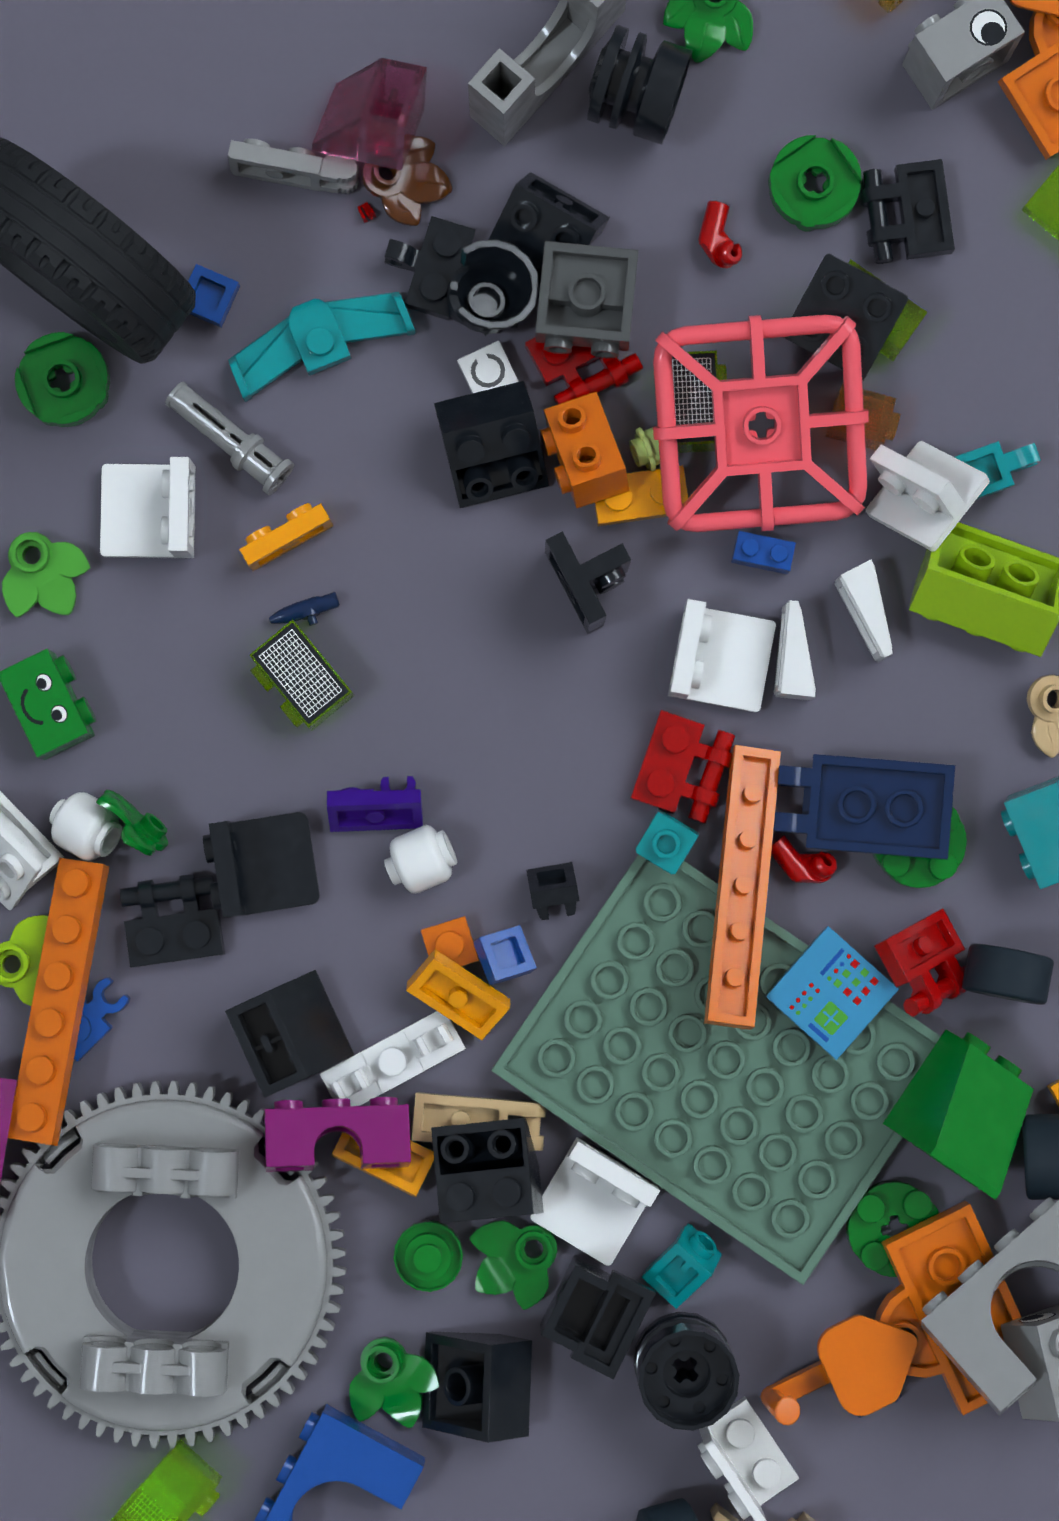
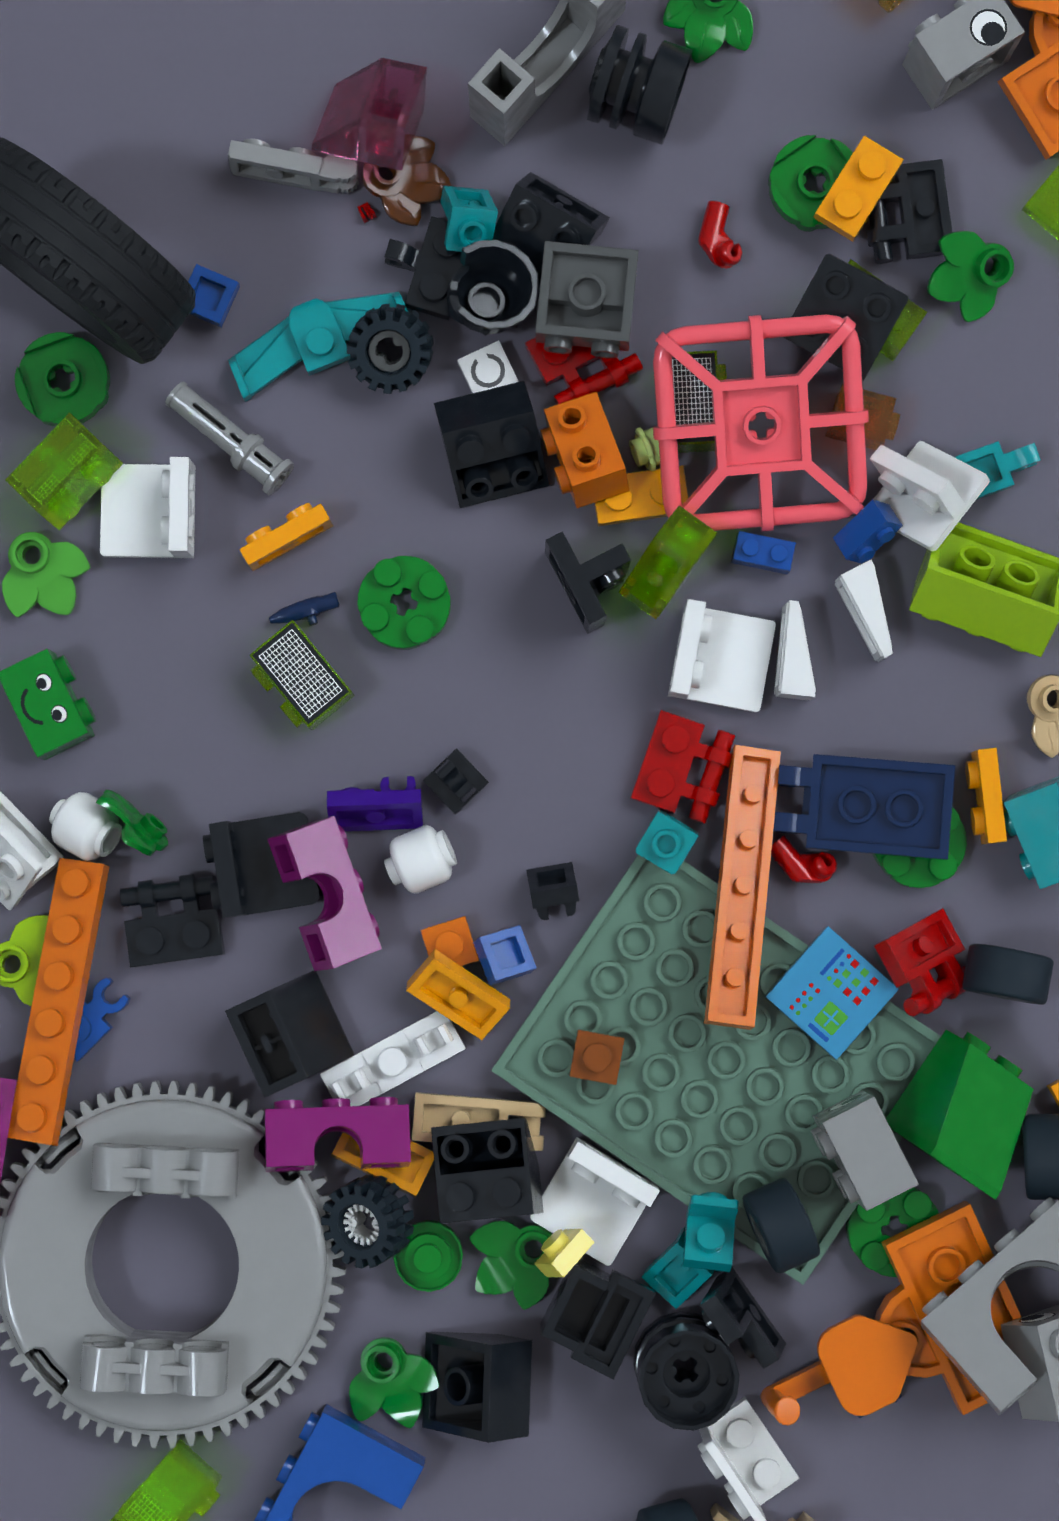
(64, 471): none -> clear neon green brick
(345, 925): none -> arch
(347, 1221): none -> black bush
(390, 579): none -> green plate
(406, 332): none -> black bush
(455, 781): none -> black tile
(469, 216): none -> teal bracket
(563, 1251): none -> light yellow plate
(596, 1057): none -> dark orange plate
(667, 562): none -> clear neon green brick
(710, 1232): none -> teal bracket
(735, 1315): none -> black plate
(781, 1225): none -> black wheel
(858, 188): none -> light orange plate
(863, 1150): none -> light grey brick
(867, 532): none -> blue piece
(963, 273): none -> green plate
(984, 777): none -> light orange plate

